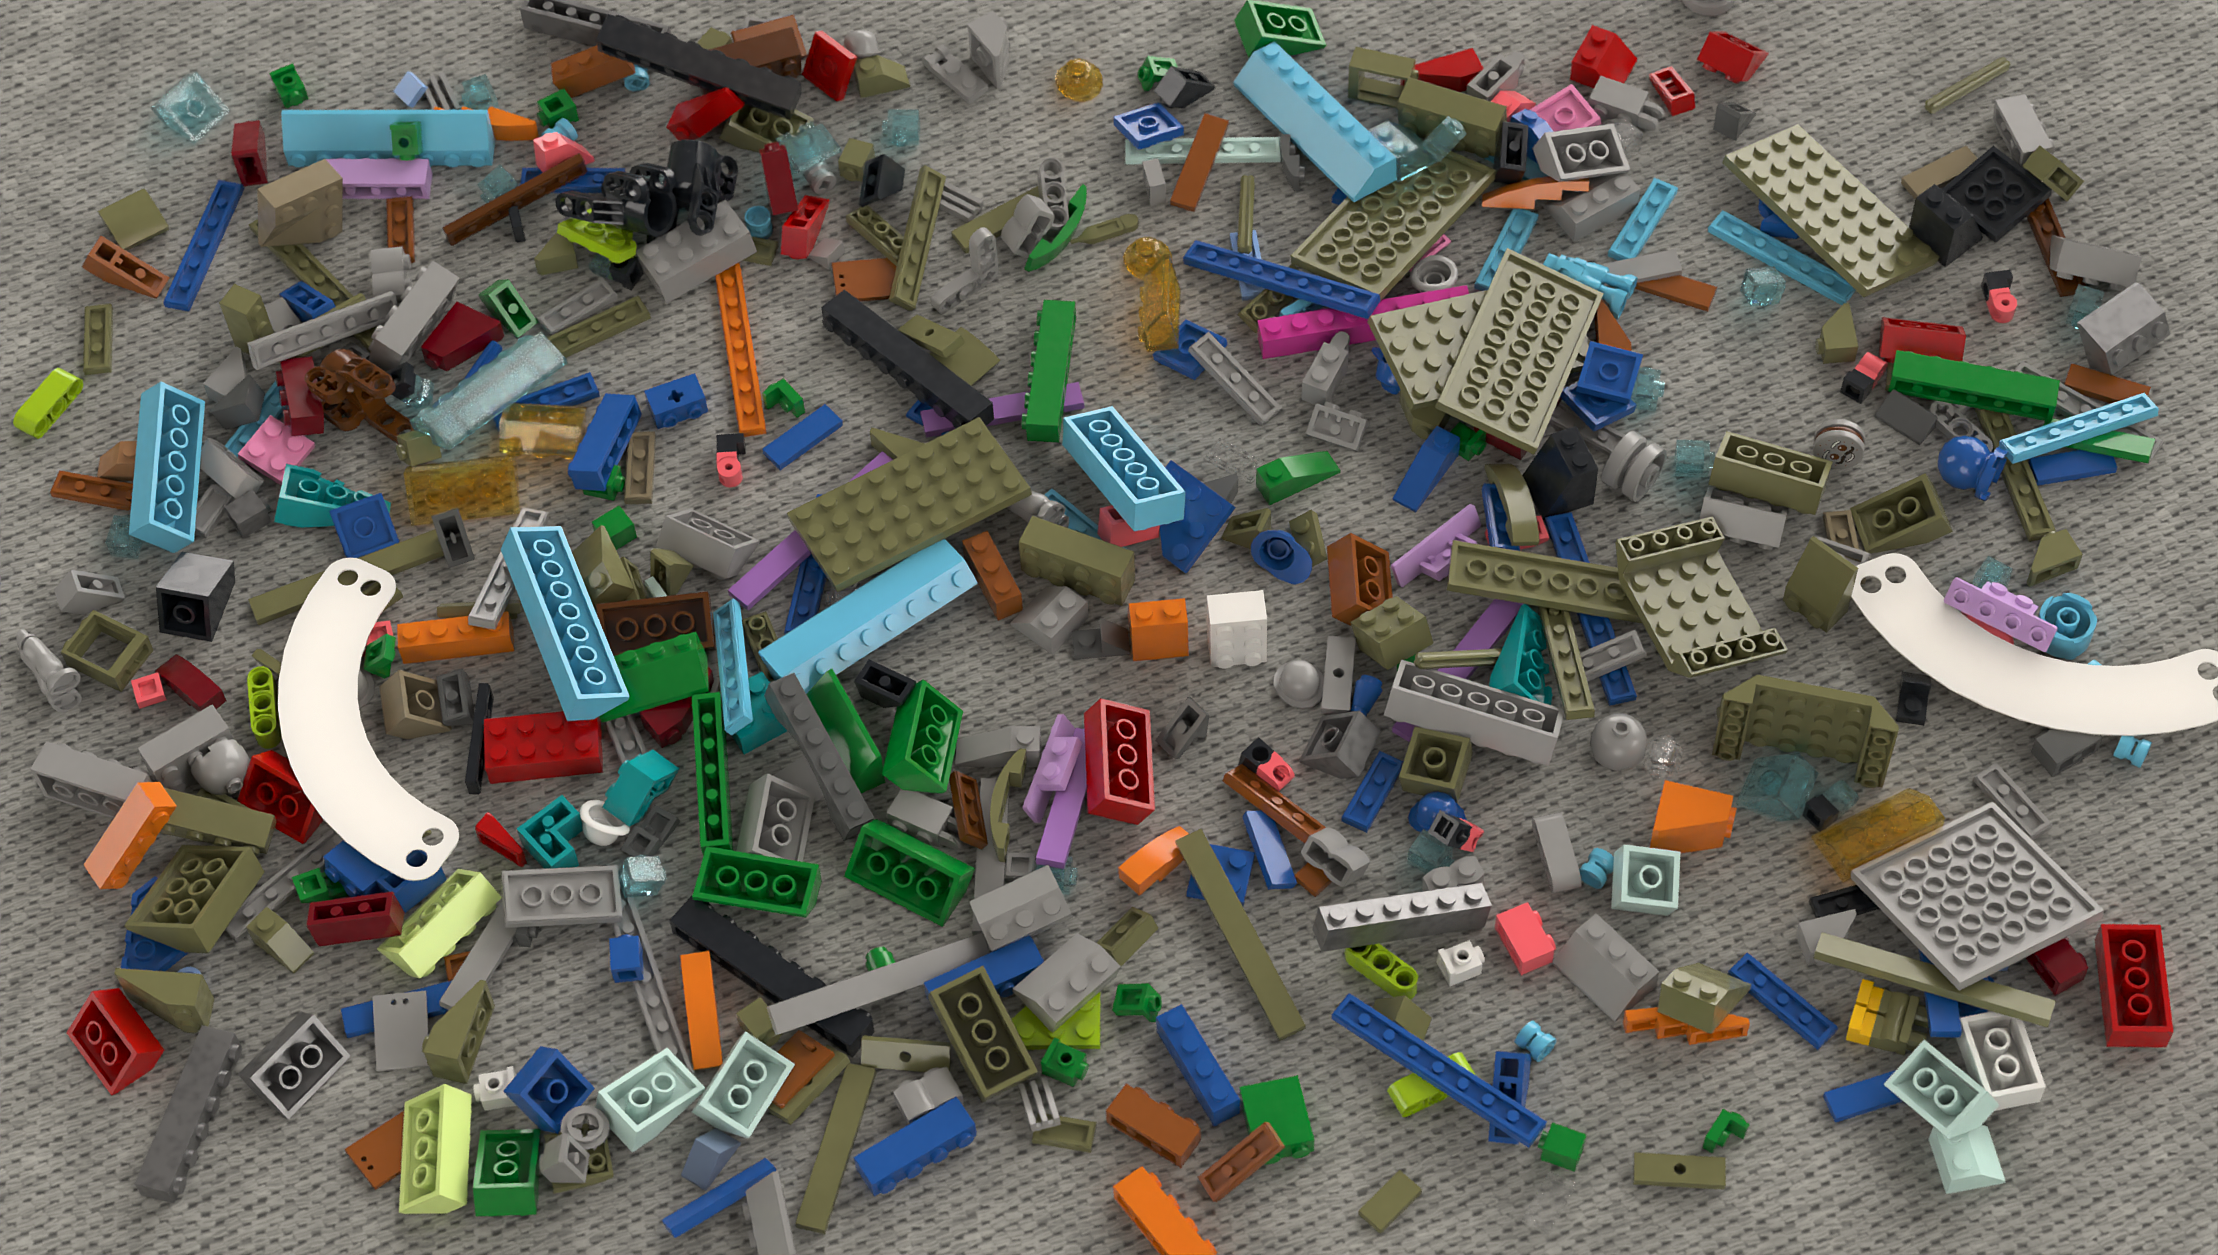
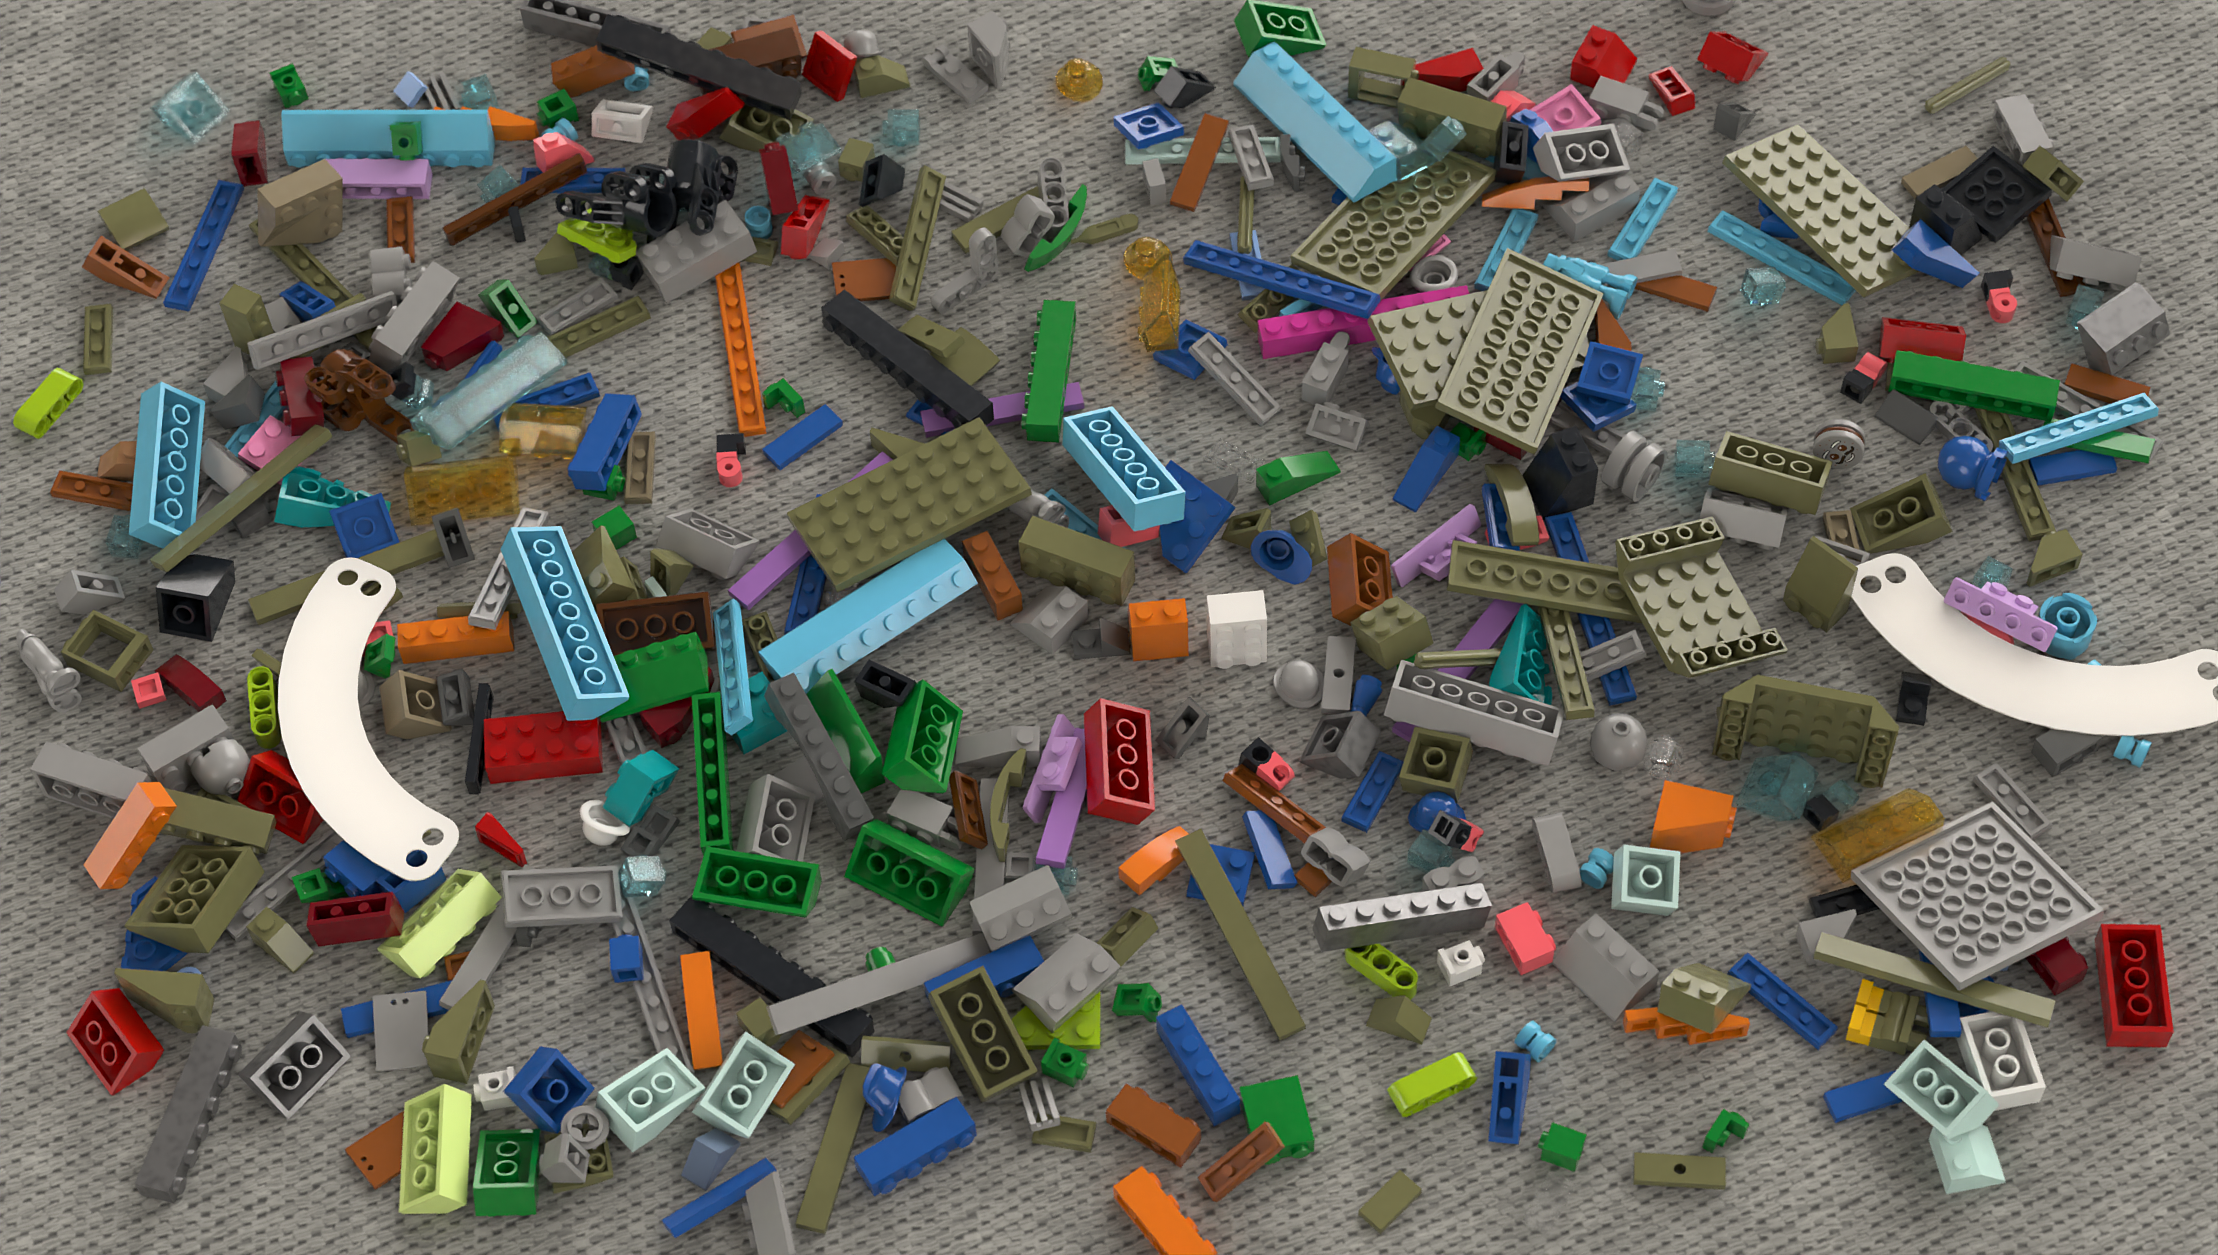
(241, 498): none -> olive tile
(548, 834): teal brick -> none
(618, 124): none -> white tile
(676, 401): blue brick -> none
(882, 1093): none -> blue piece
(1251, 157): none -> light grey tile
(1439, 1070): blue tile -> none
(1933, 256): none -> blue slope

